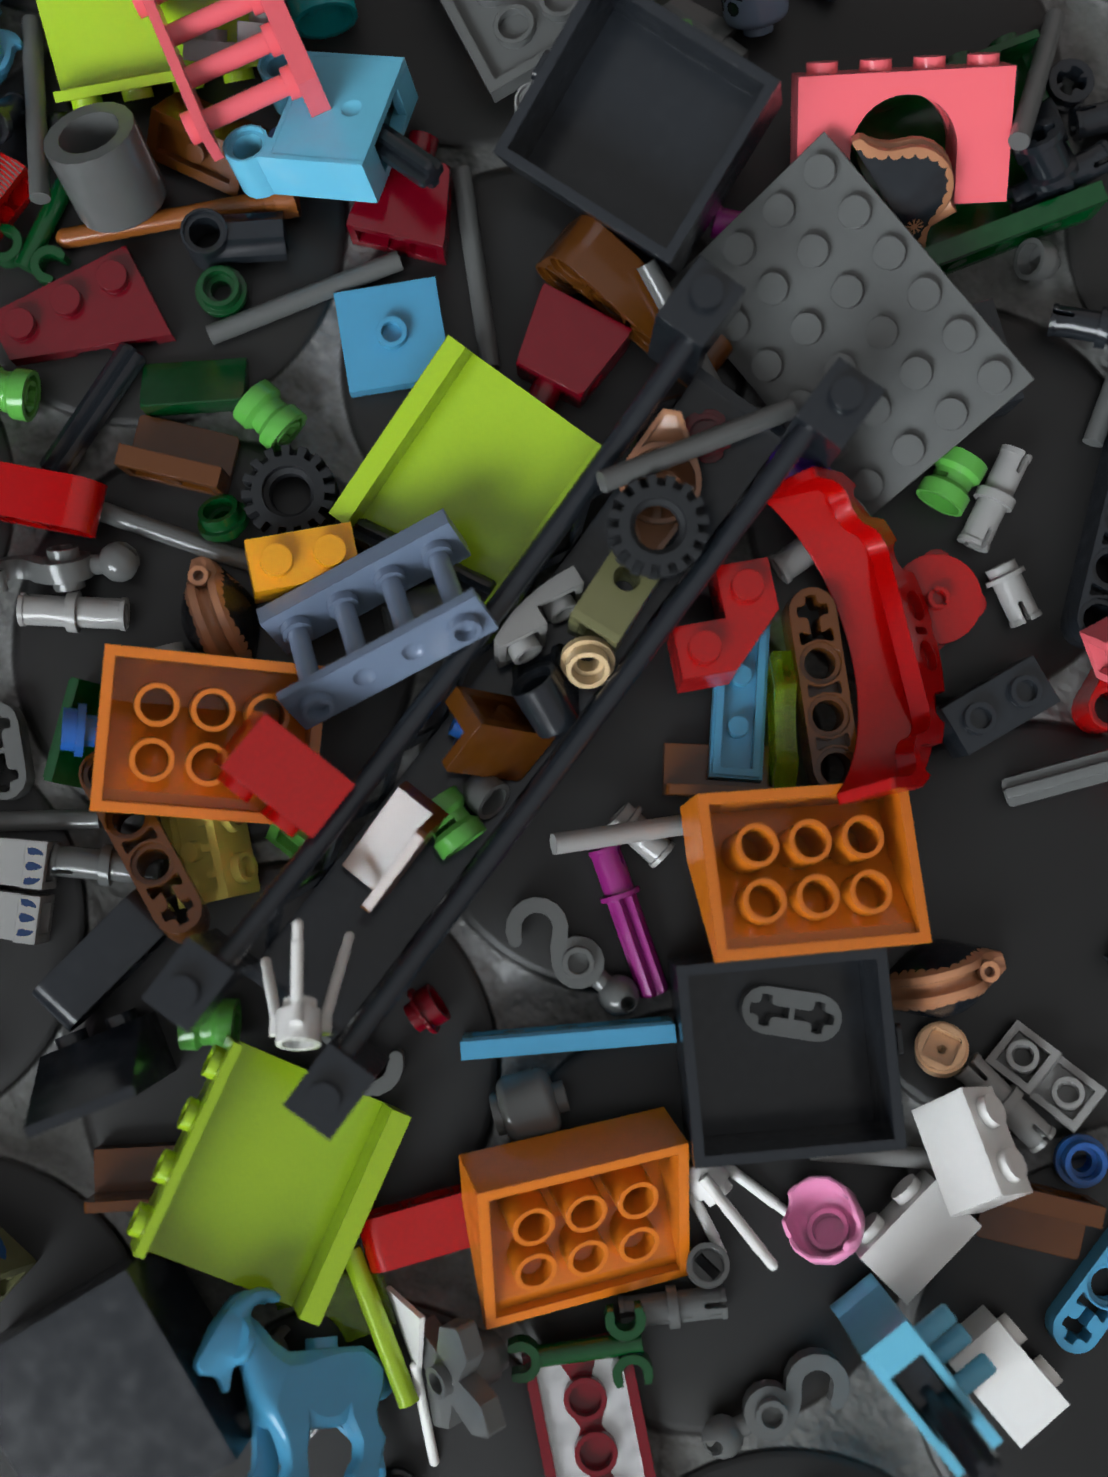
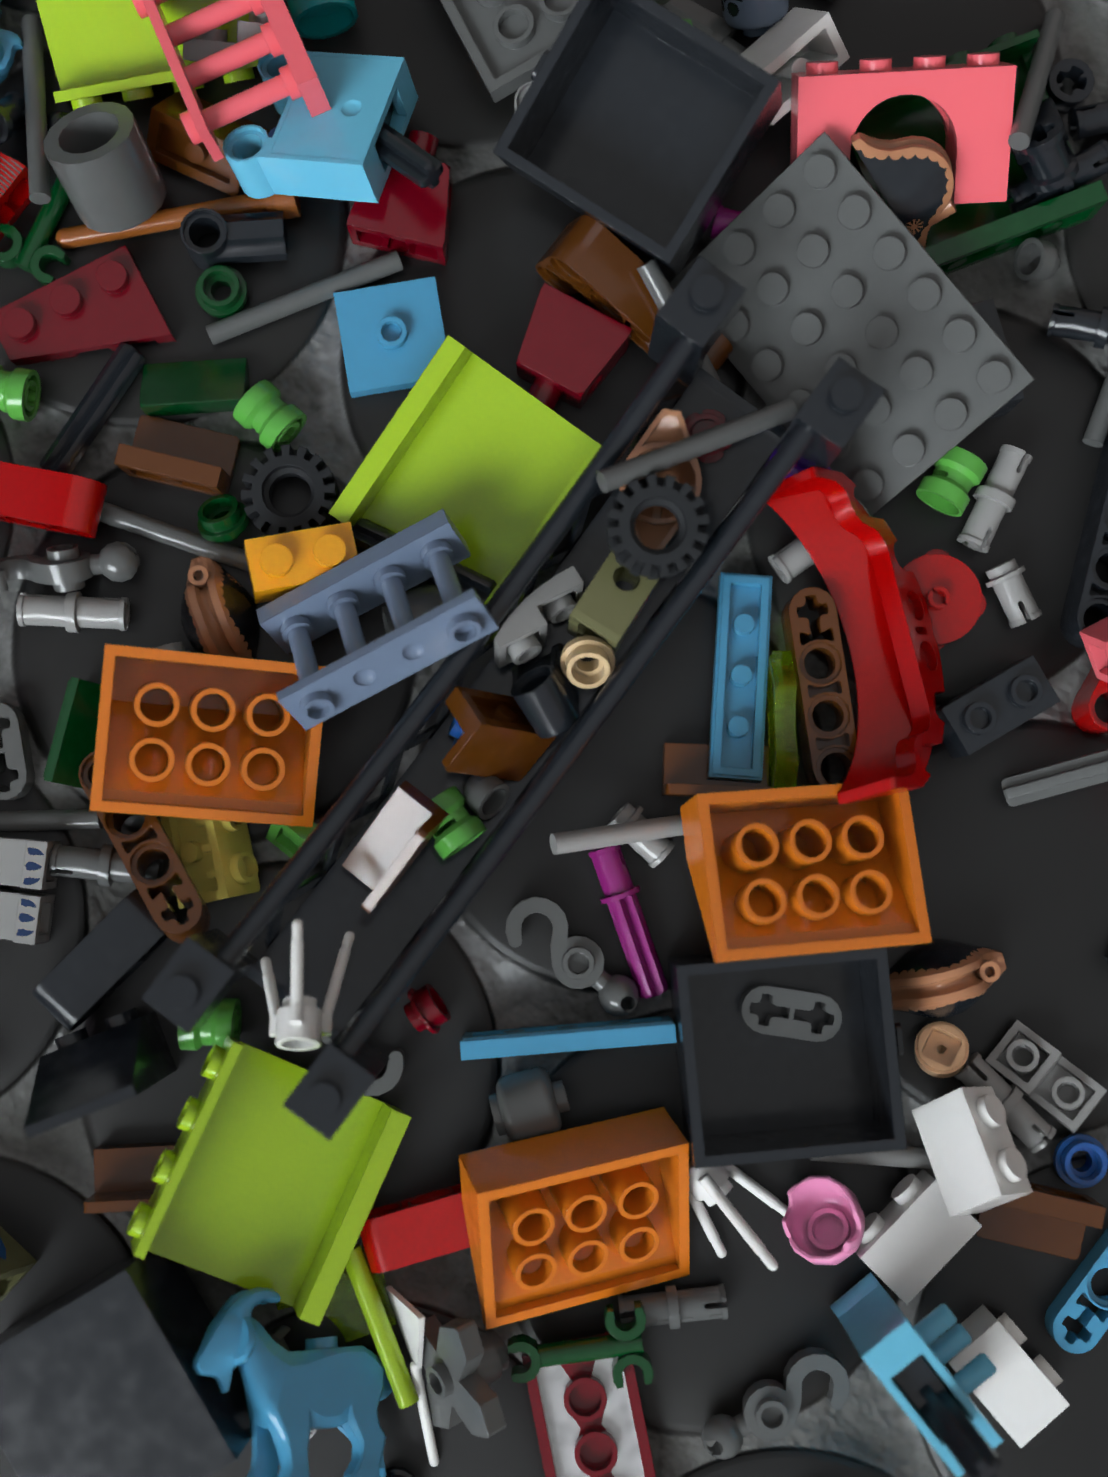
(77, 729): blue plate -> none
(284, 773): red brick -> none
(475, 265): dark grey bar -> none
(714, 650): red brick -> none
(716, 1257): dark grey hinge -> none
(790, 43): none -> white brick

